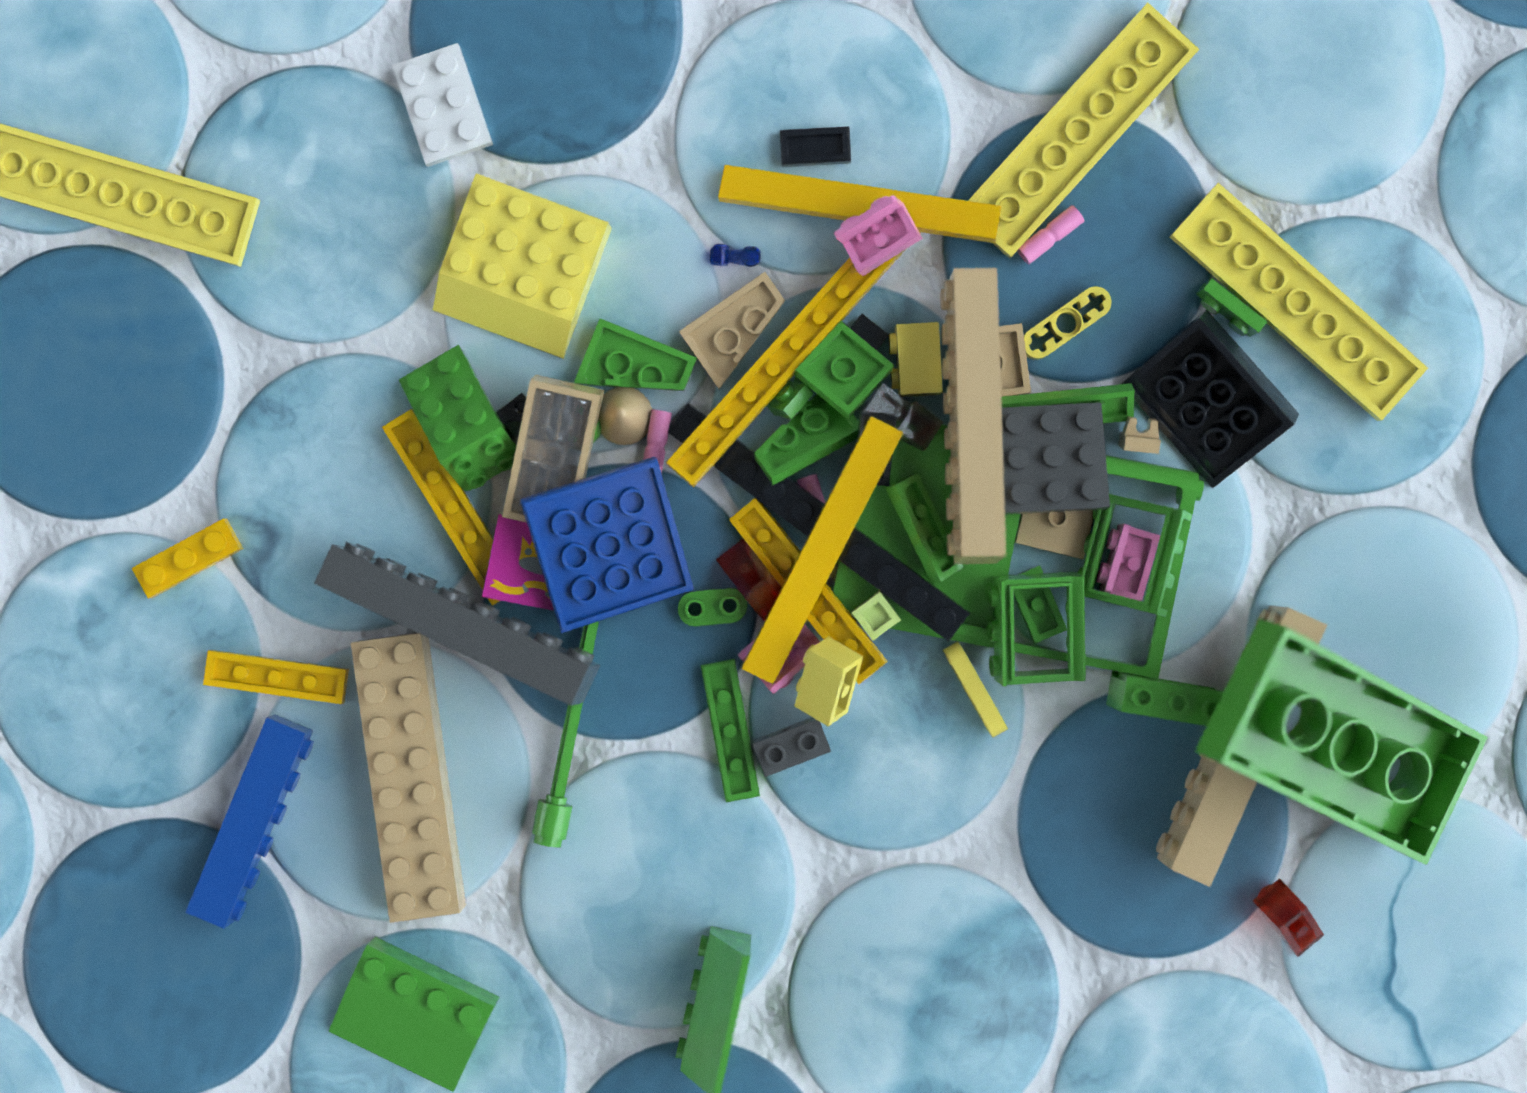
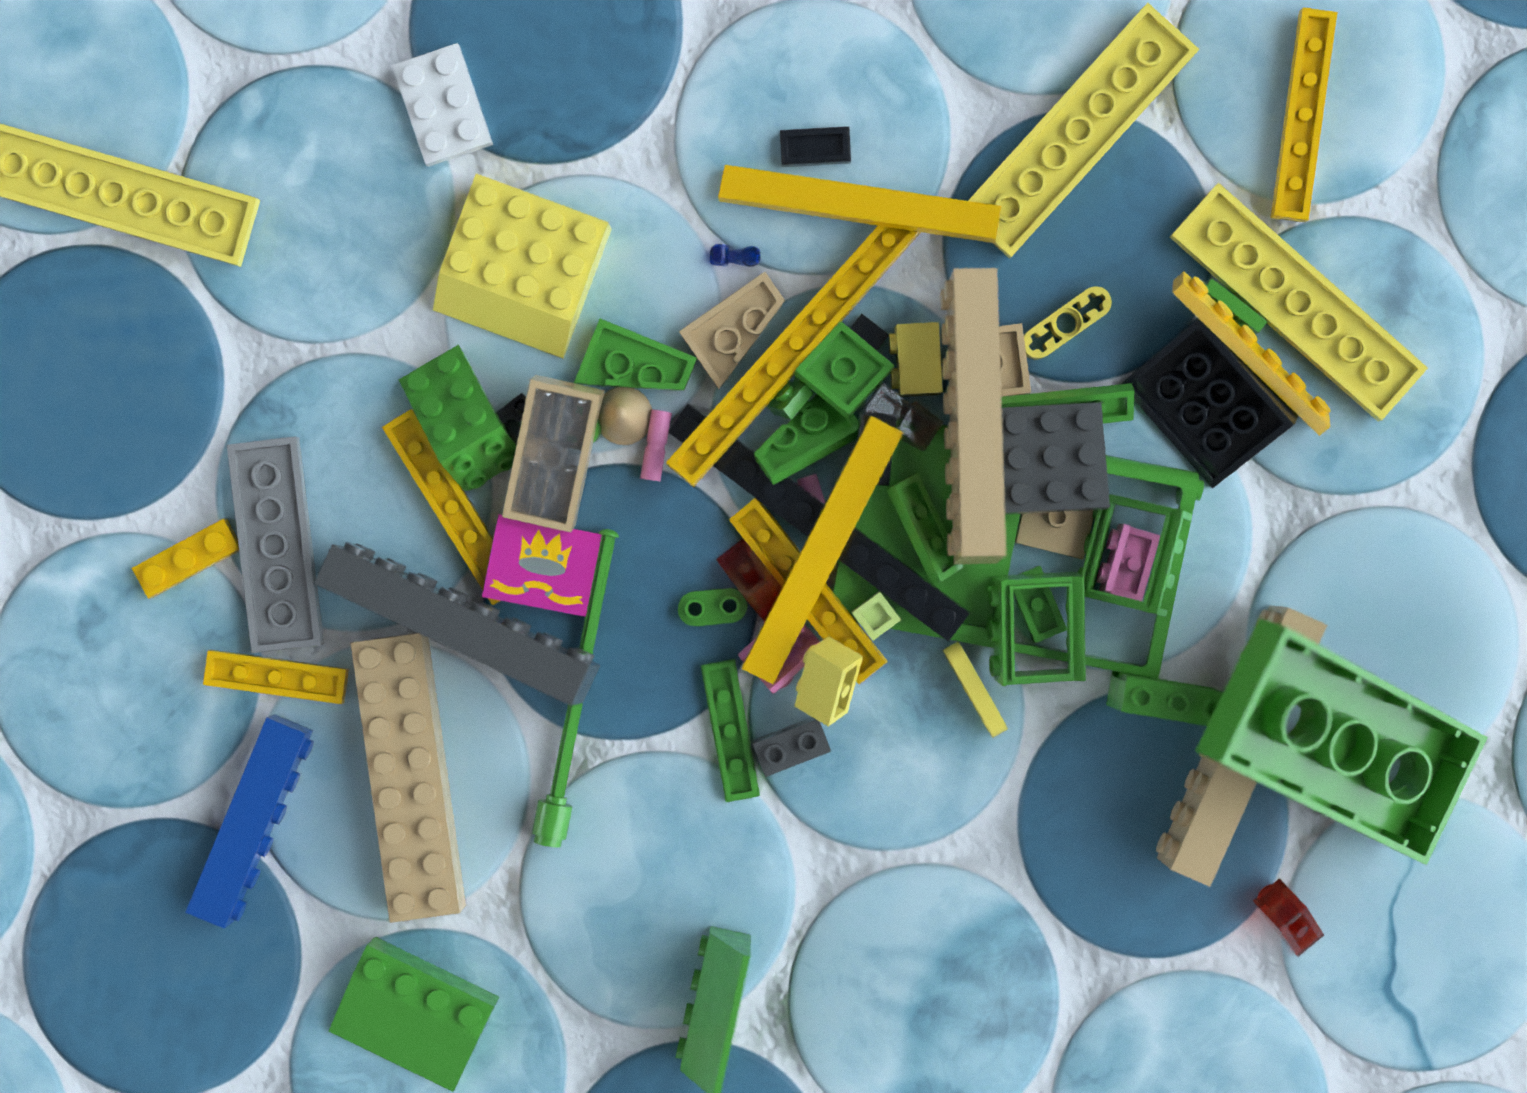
(275, 544): none -> light grey plate
(607, 544): blue tile -> none
(878, 234): bright pink bracket -> none
(1053, 232): bright pink piece -> none
(1140, 441): tan tile -> none
(1244, 344): none -> yellow plate
(1303, 114): none -> yellow plate

